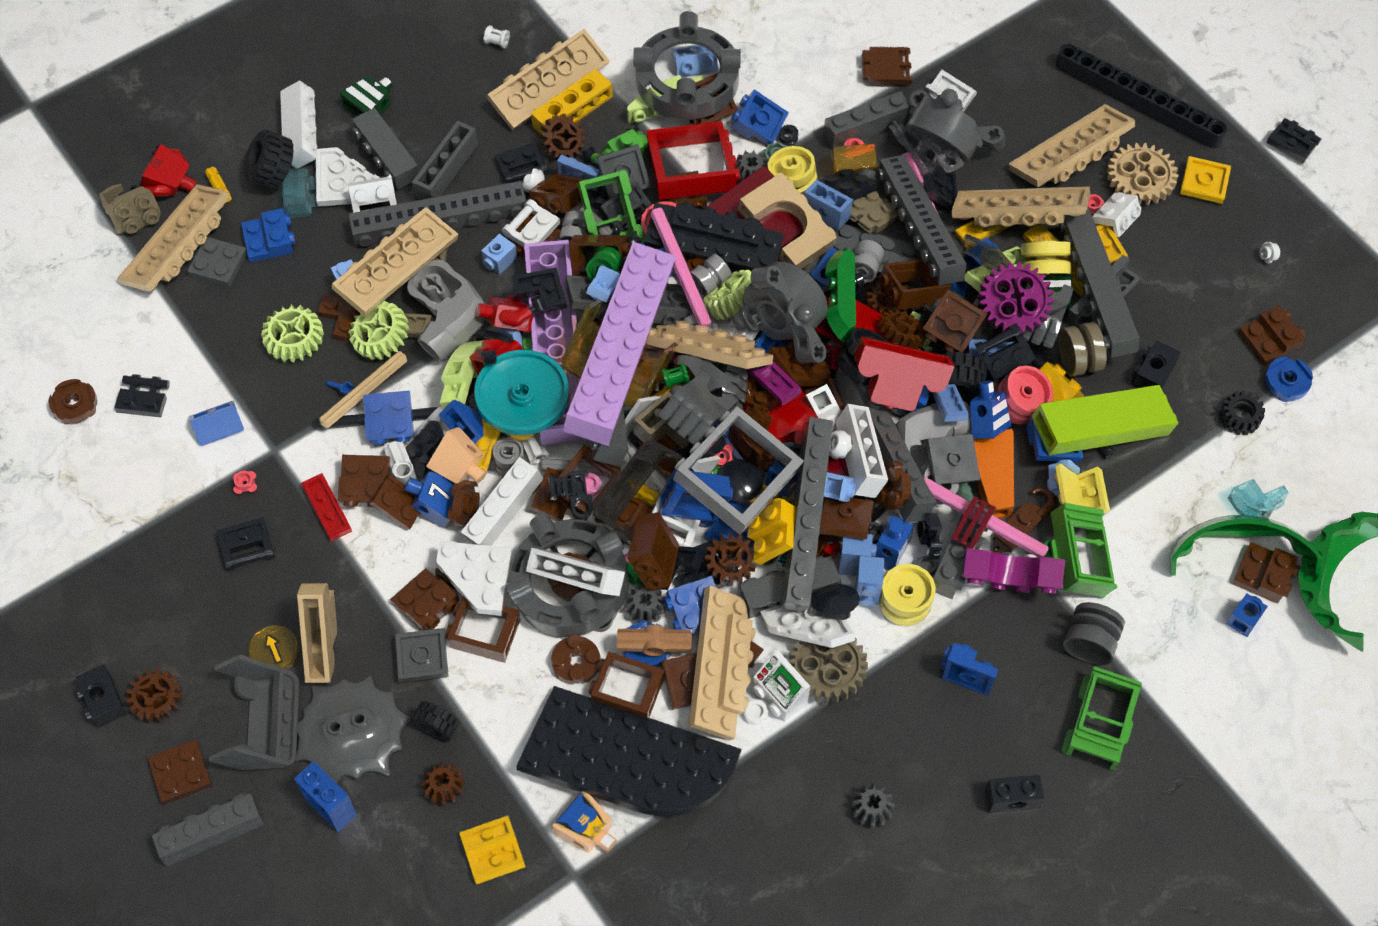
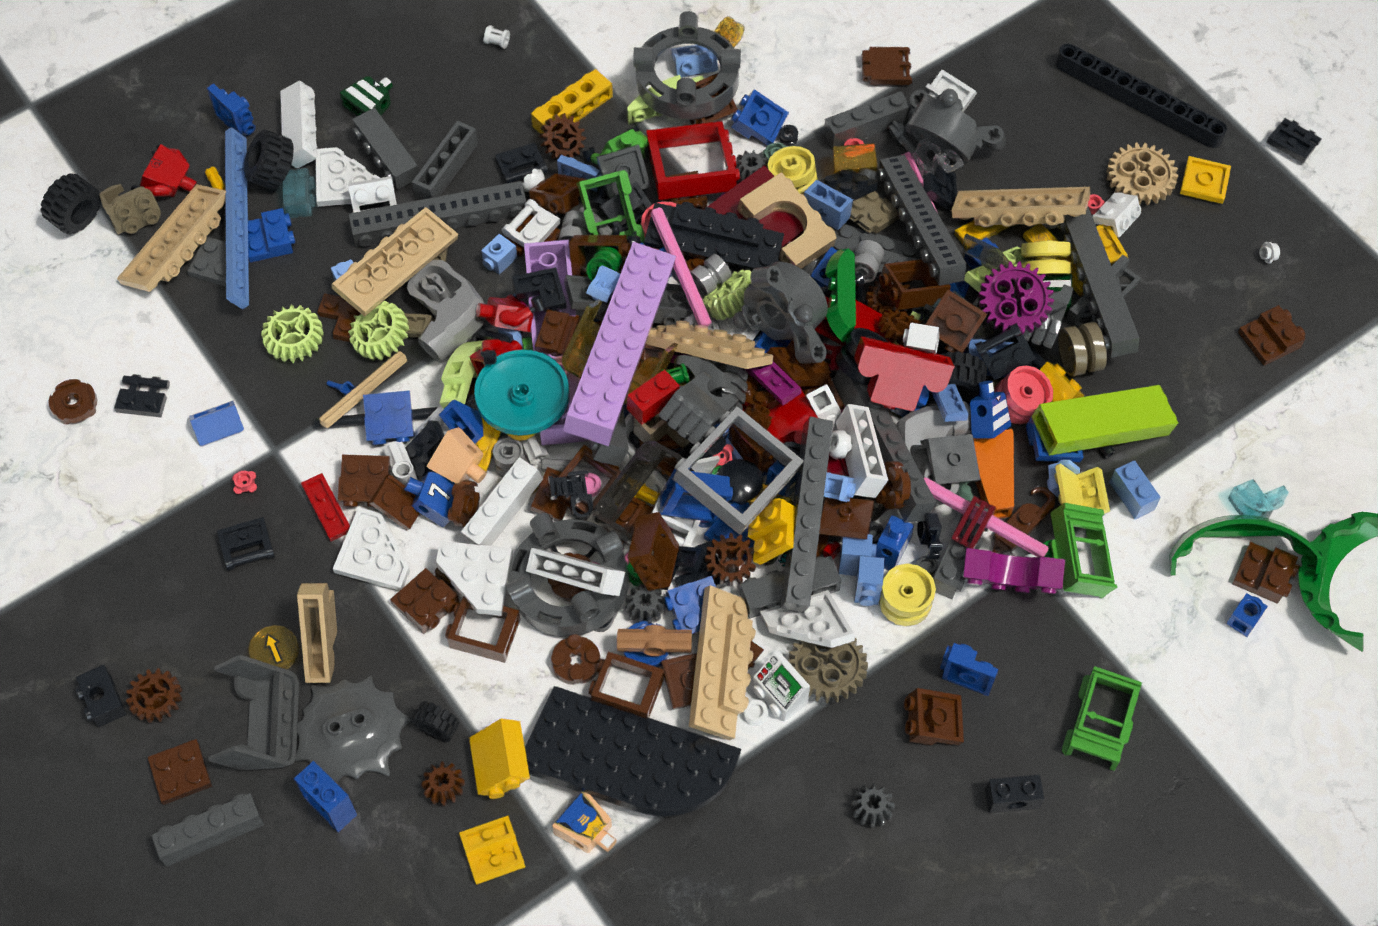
(70, 203): none -> black tyre
(232, 110): none -> blue plate
(236, 220): none -> medium blue plate
(372, 552): none -> white plate
(421, 655): dark grey plate -> none
(499, 758): none -> yellow brick
(546, 78): tan plate -> none
(556, 332): none -> reddish brown plate
(651, 397): none -> red piece
(731, 30): none -> clear yellow wheel
(835, 601): black dish -> none
(922, 337): none -> white brick
(934, 717): none -> reddish brown plate
(1073, 147): tan plate -> none
(1094, 633): dark grey wheel -> none
(1134, 489): none -> medium blue brick
(1159, 356): black brick -> none
(1241, 424): black tyre -> none
(1284, 389): blue plate -> none

